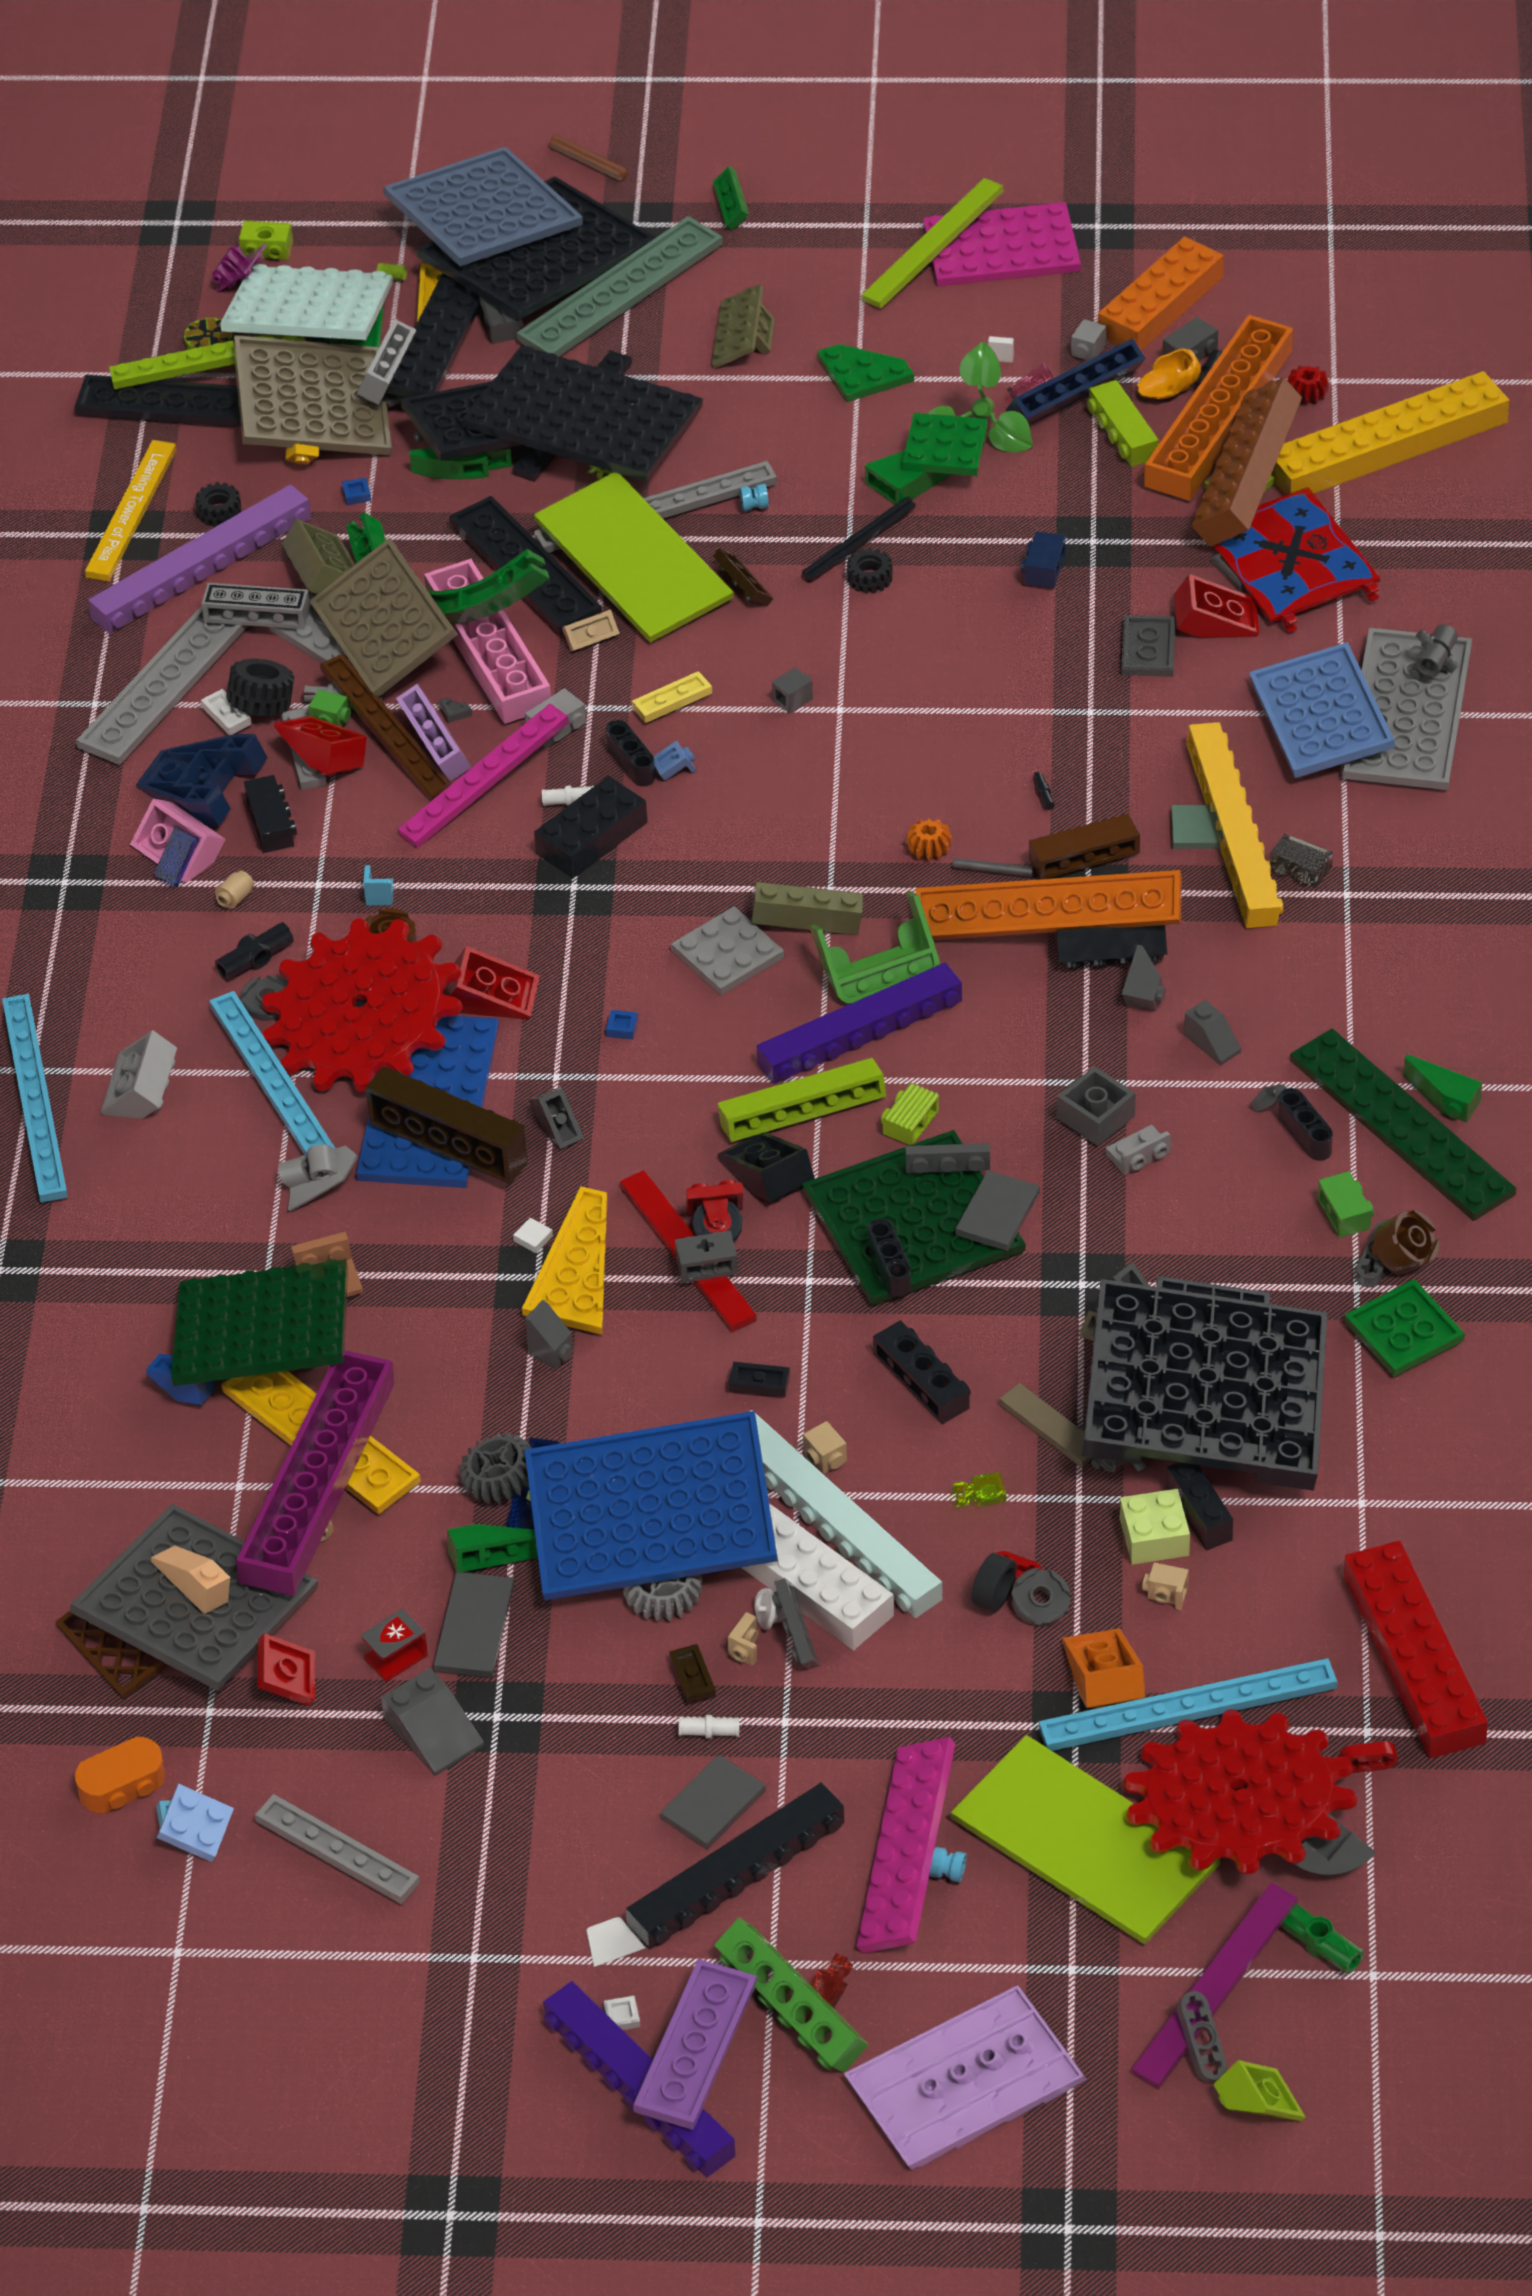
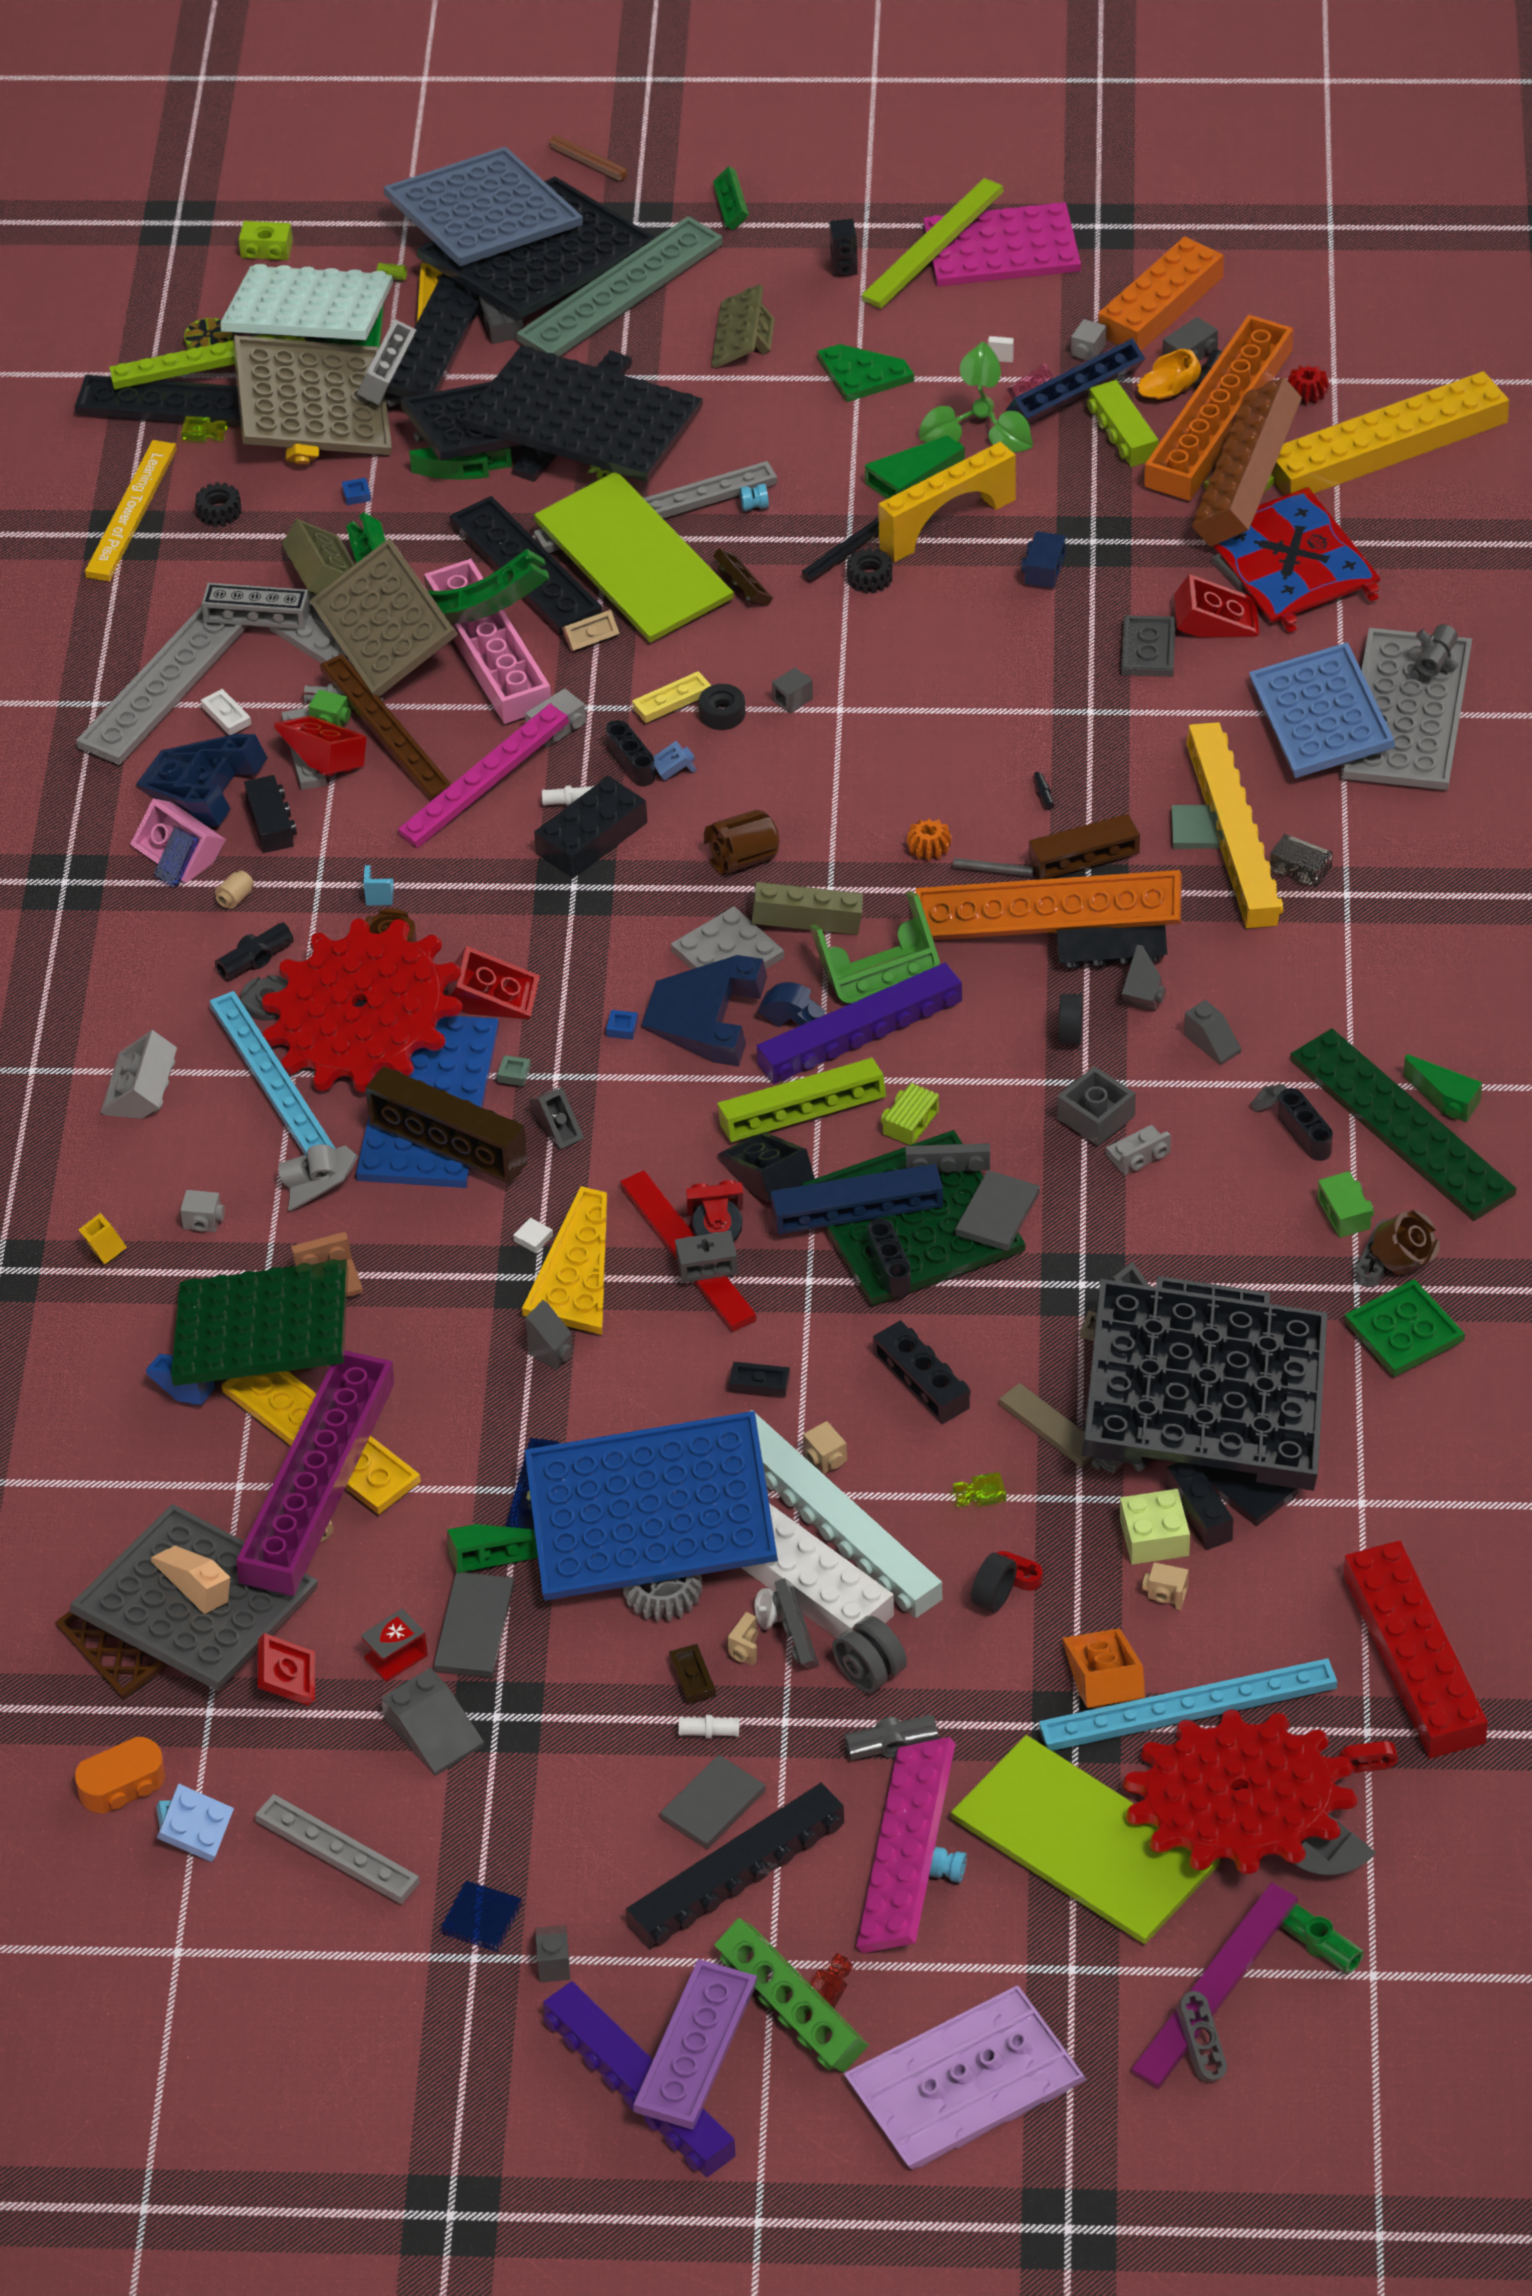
(34, 1098): medium azure plate -> none
(102, 1238): none -> yellow brick
(198, 559): medium lavender brick -> none
(201, 428): none -> clear neon green plate
(201, 1211): none -> light grey brick
(235, 266): magenta hinge -> none
(260, 687): black tyre -> none
(433, 732): lavender brick -> none
(453, 710): dark grey tile -> none
(481, 1916): none -> clear blue tile
(495, 1468): dark grey gear -> none
(513, 1070): none -> sand green plate
(553, 1953): none -> dark grey slope
(611, 1941): white sticker -> none
(623, 2012): white tile -> none
(693, 1004): none -> dark blue wedge
(722, 717): none -> black tyre
(742, 841): none -> reddish brown cylinder
(789, 1001): none -> dark blue brick
(843, 247): none -> black brick
(856, 1198): none -> dark blue brick
(869, 1654): none -> dark grey wheel
(889, 1736): none -> dark grey piece
(905, 514): none -> yellow arch
(945, 444): green plate -> none
(1040, 1613): dark grey tile -> none
(1070, 1019): none -> black tyre
(1248, 1497): none -> black tile
(1257, 2091): lime slope -> none

